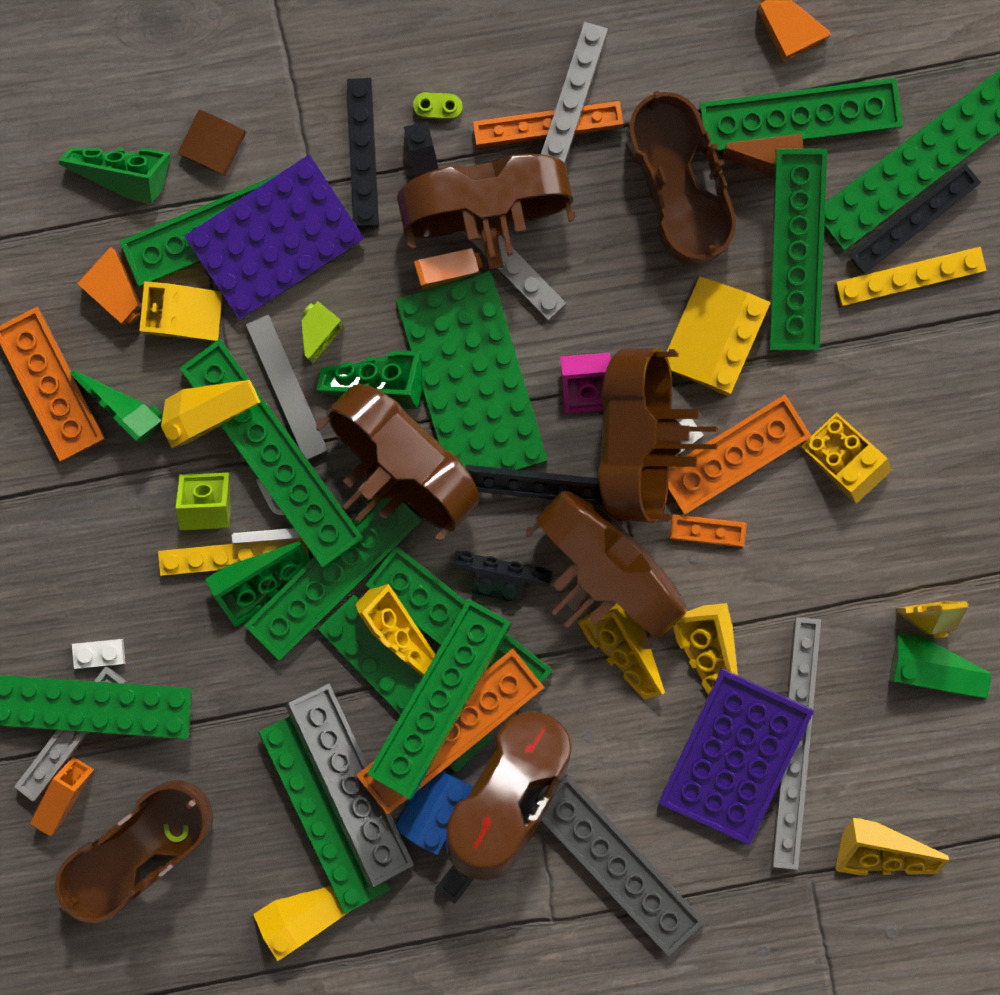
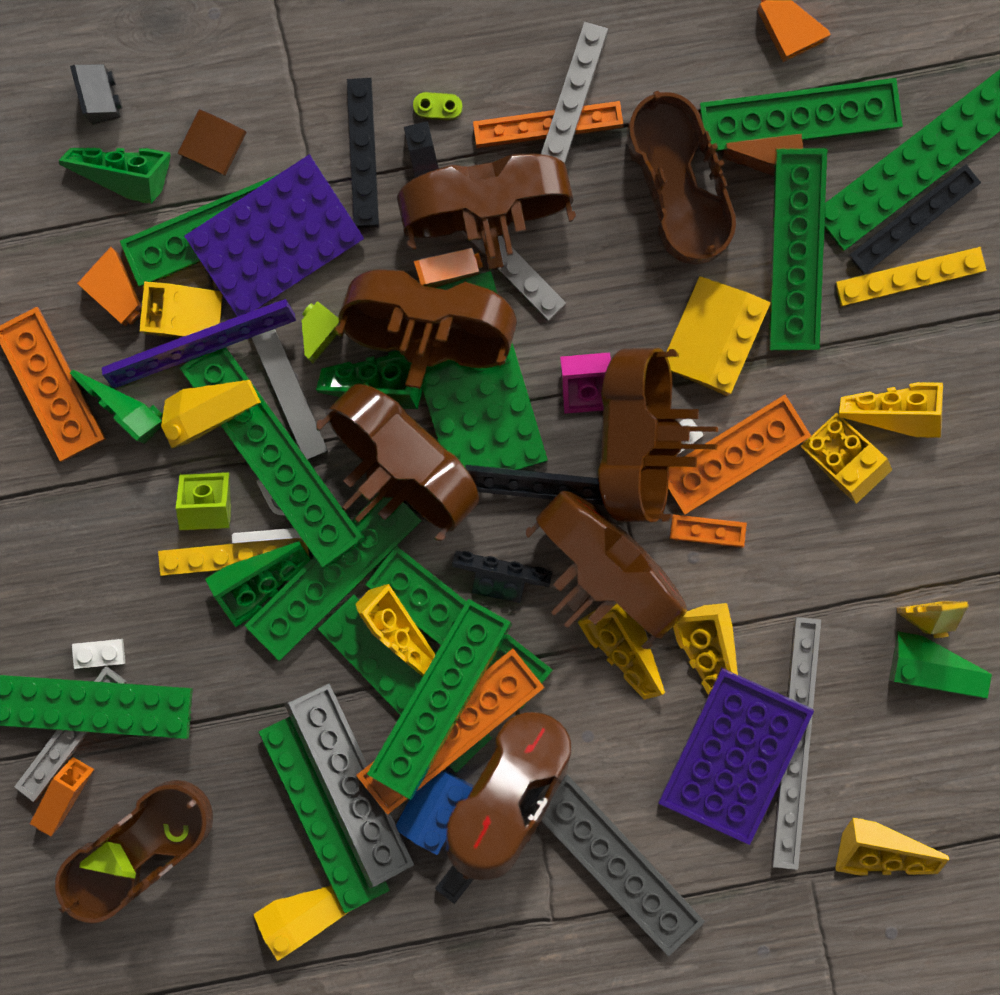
(96, 92): none -> slope
(109, 859): none -> lime slope
(199, 343): none -> dark purple plate
(427, 323): none -> reddish brown piece
(906, 411): none -> yellow wedge

